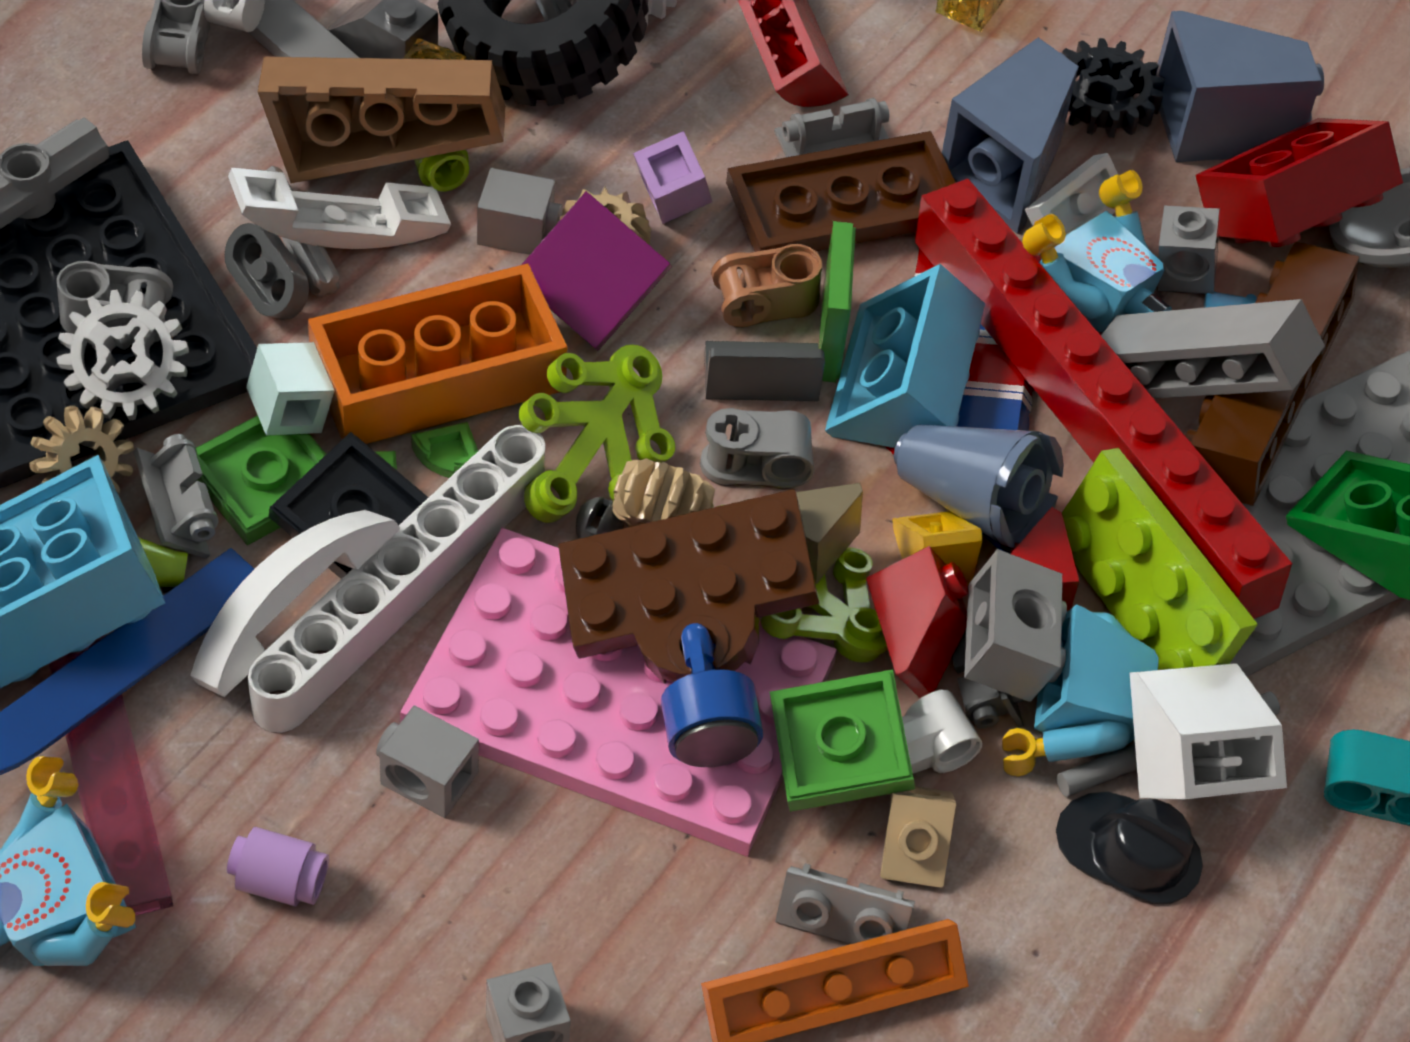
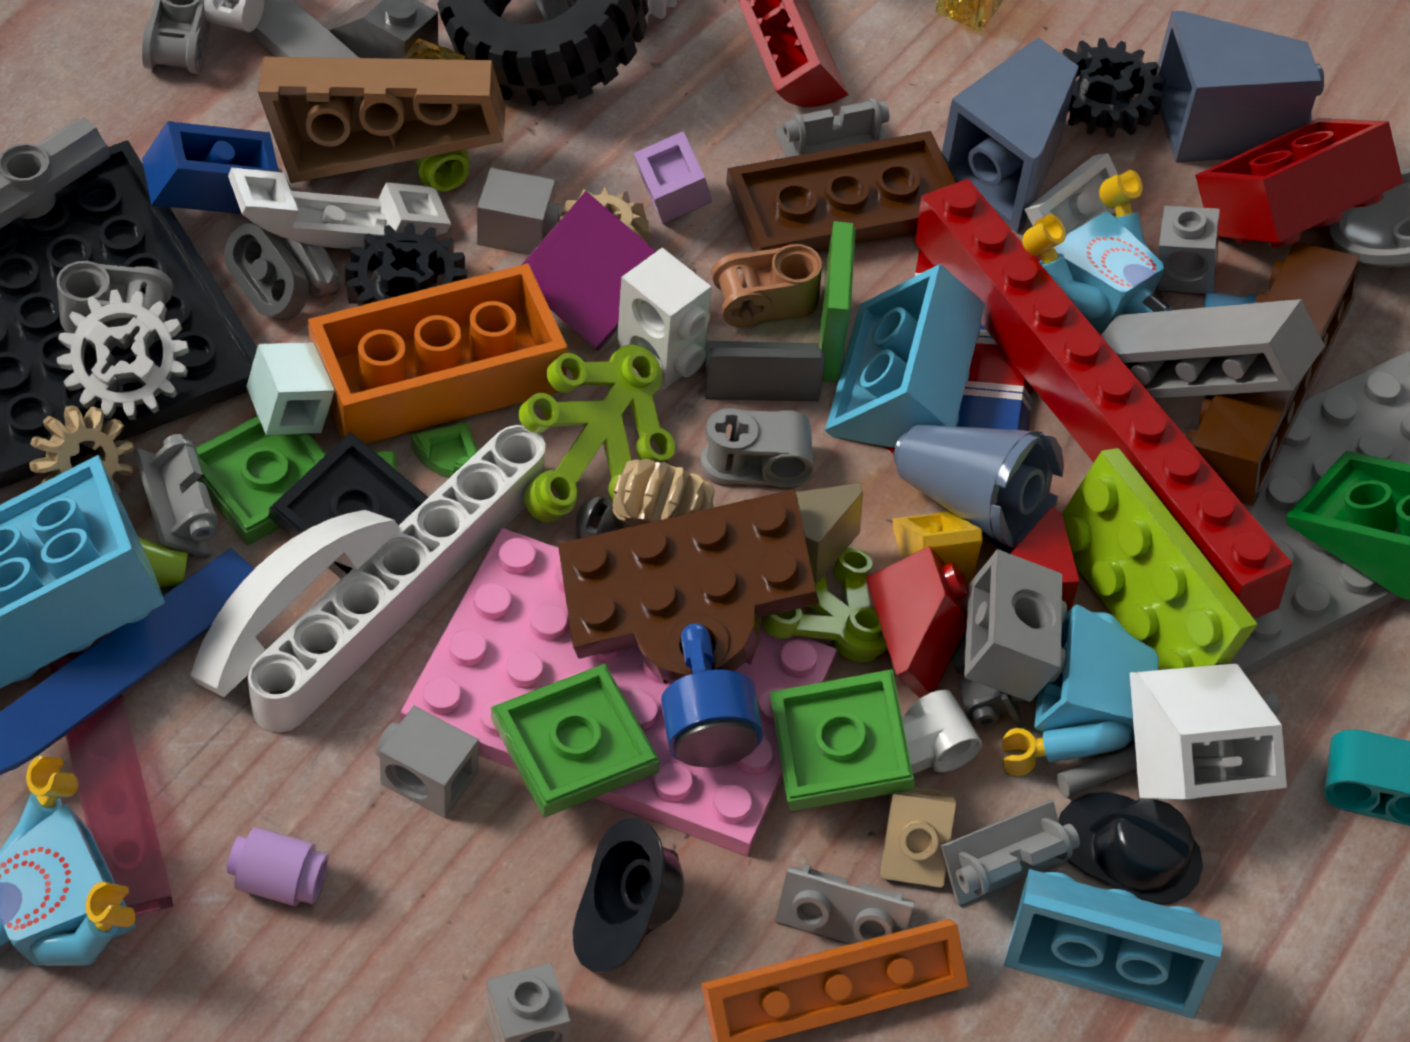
(192, 165): none -> blue brick
(401, 265): none -> black gear
(574, 740): none -> bright green tile
(628, 894): none -> black piece
(666, 313): none -> white brick
(1007, 851): none -> light grey hinge
(1114, 943): none -> medium azure slope

